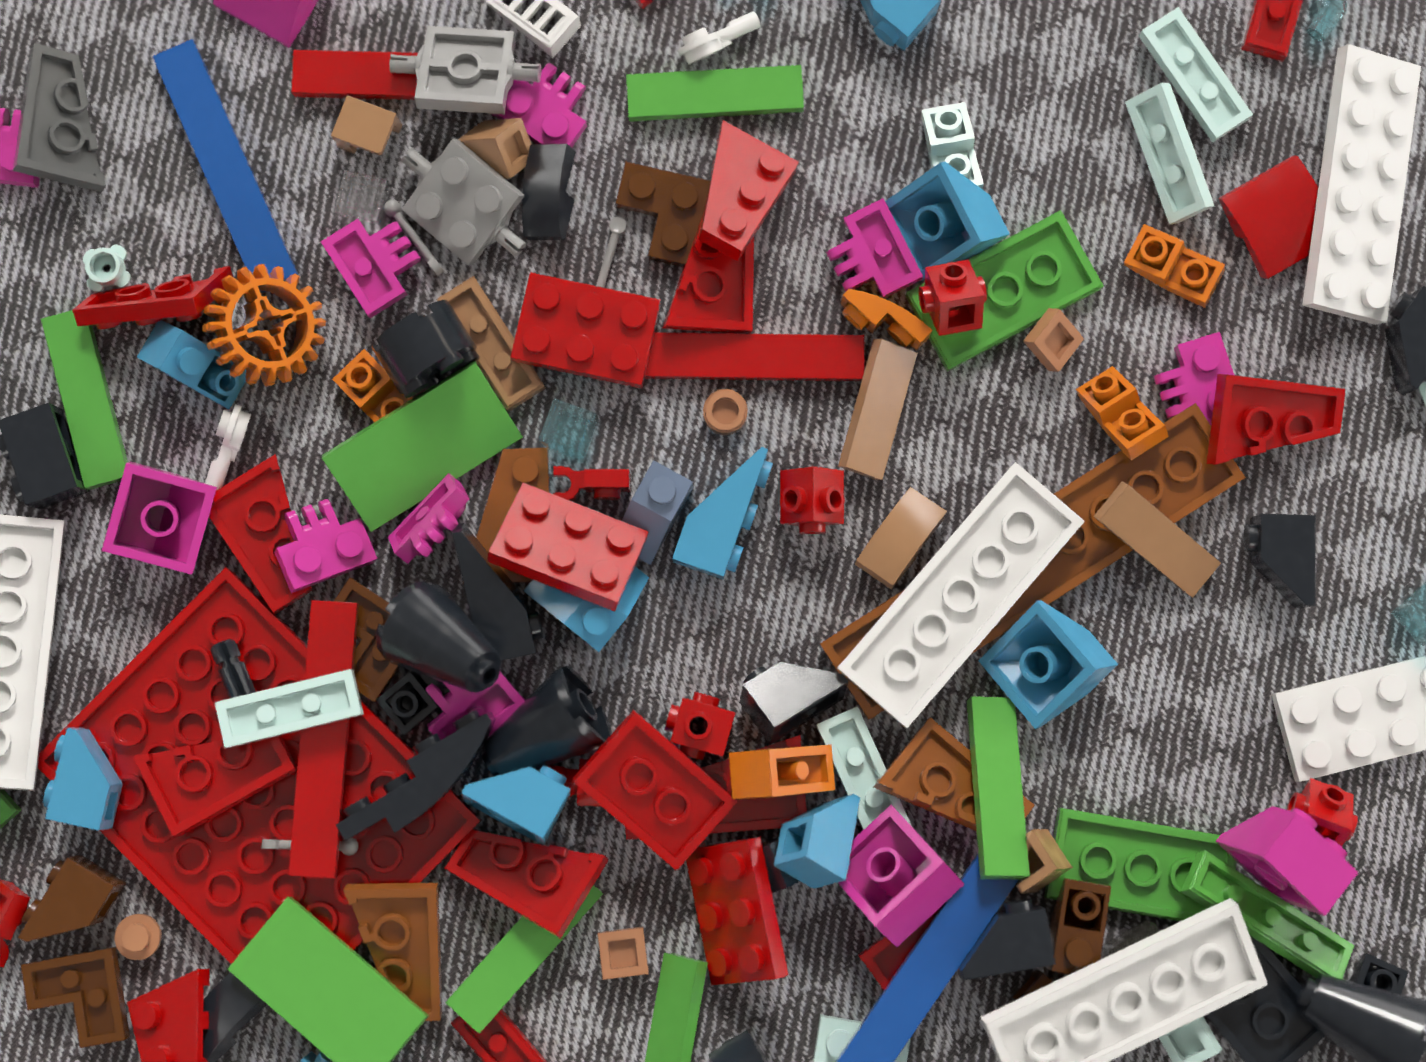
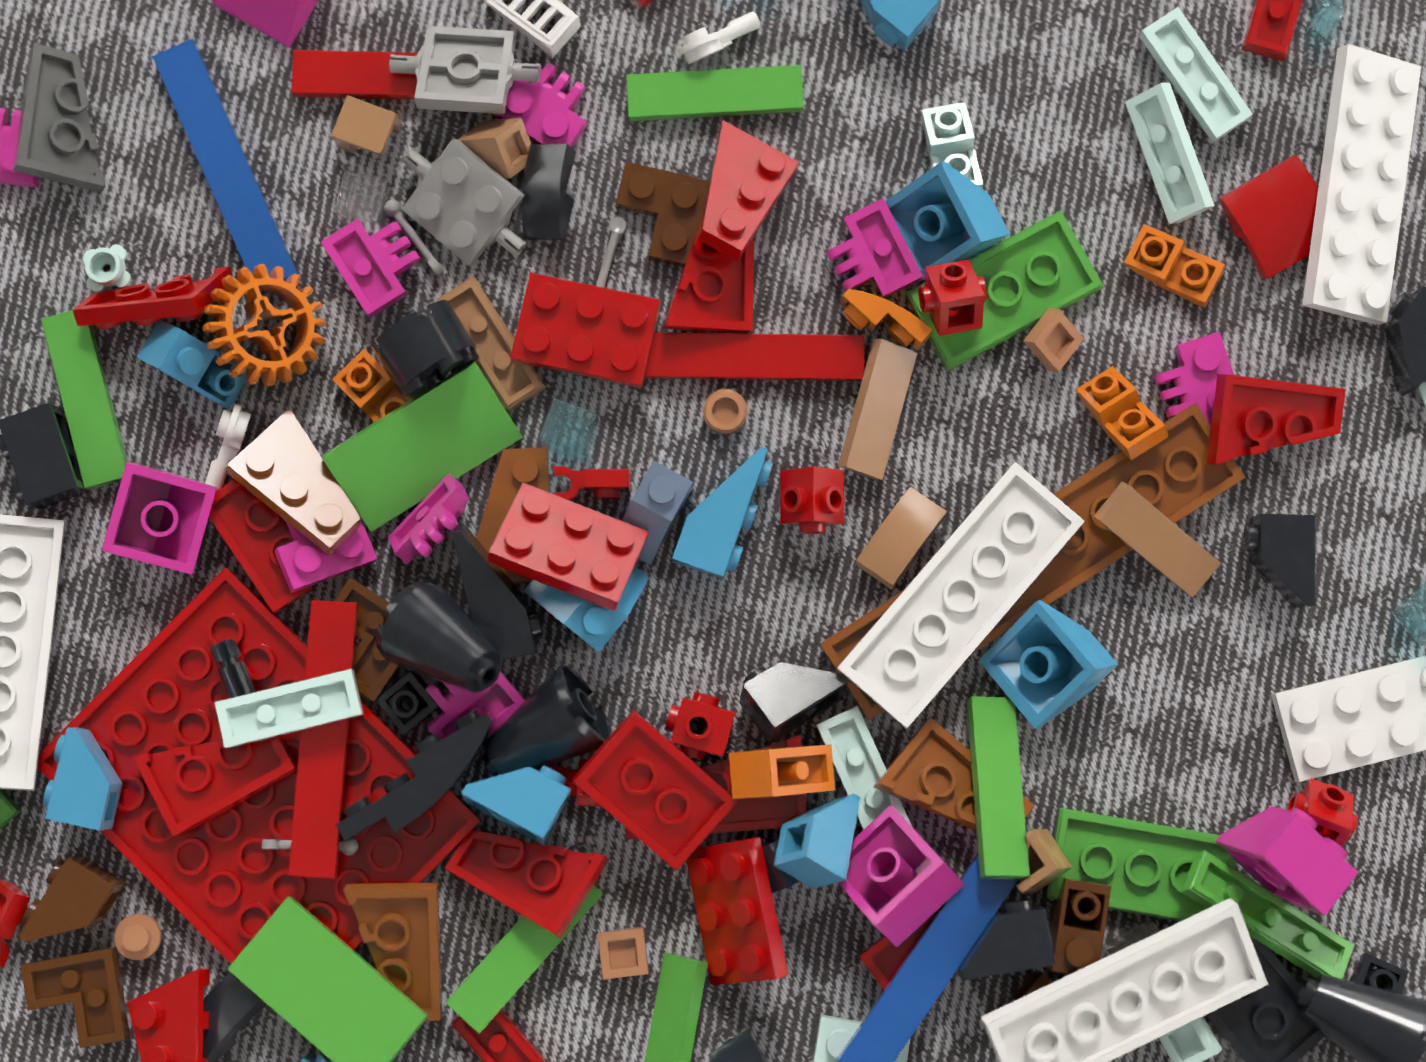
(296, 483): none -> wing

